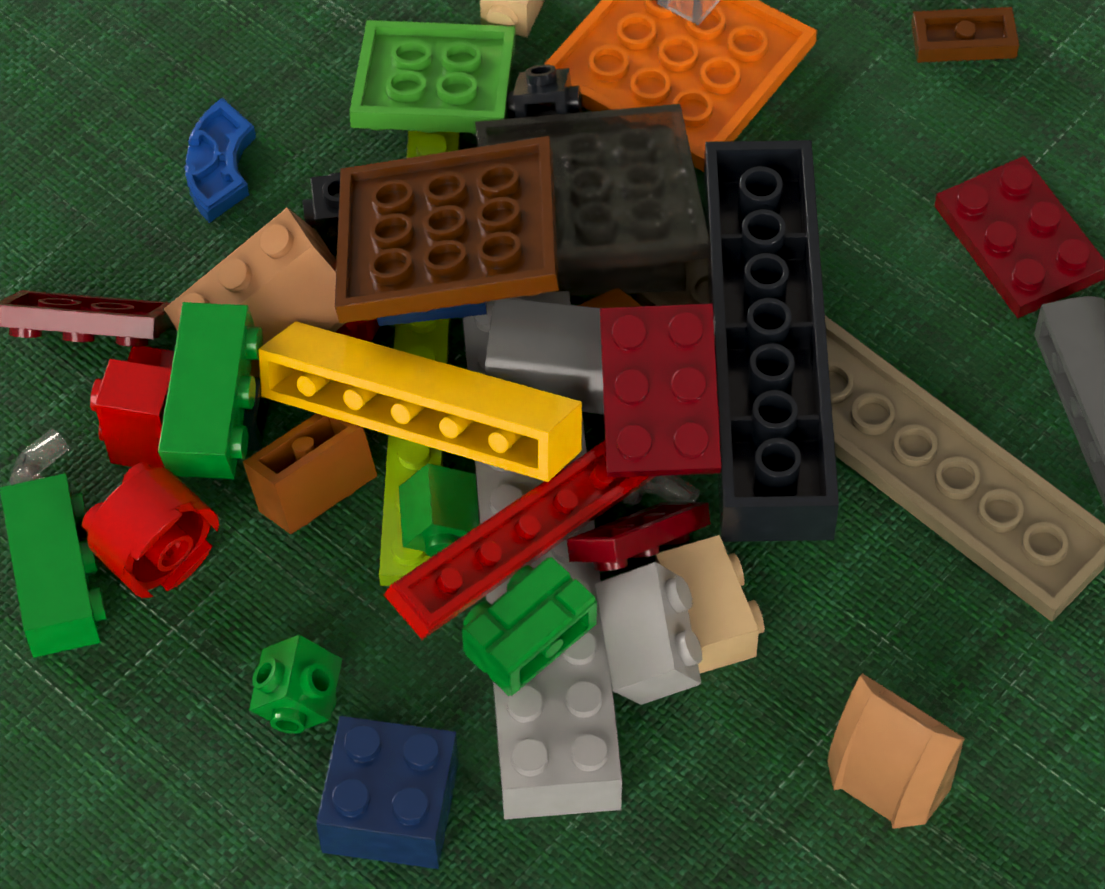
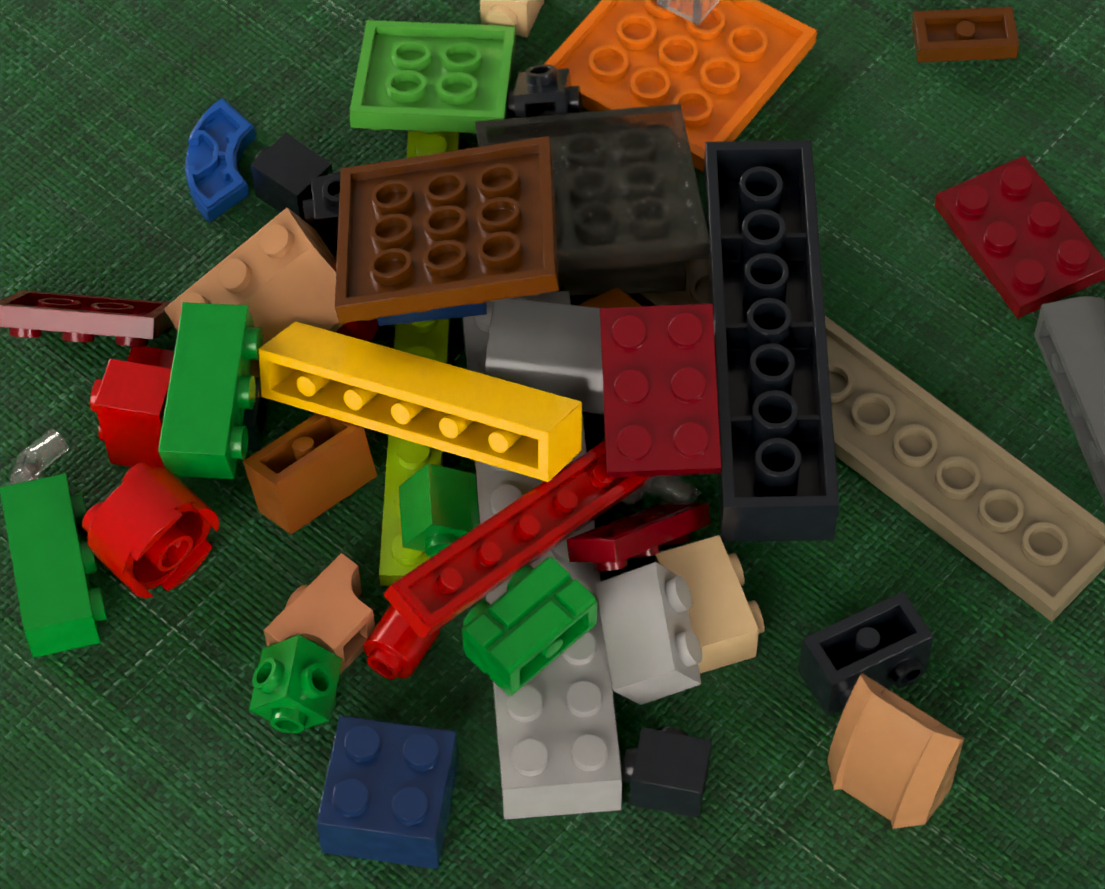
(284, 172): none -> black brick
(327, 613): none -> nougat brick
(395, 647): none -> red brick
(668, 771): none -> black brick
(881, 642): none -> black brick

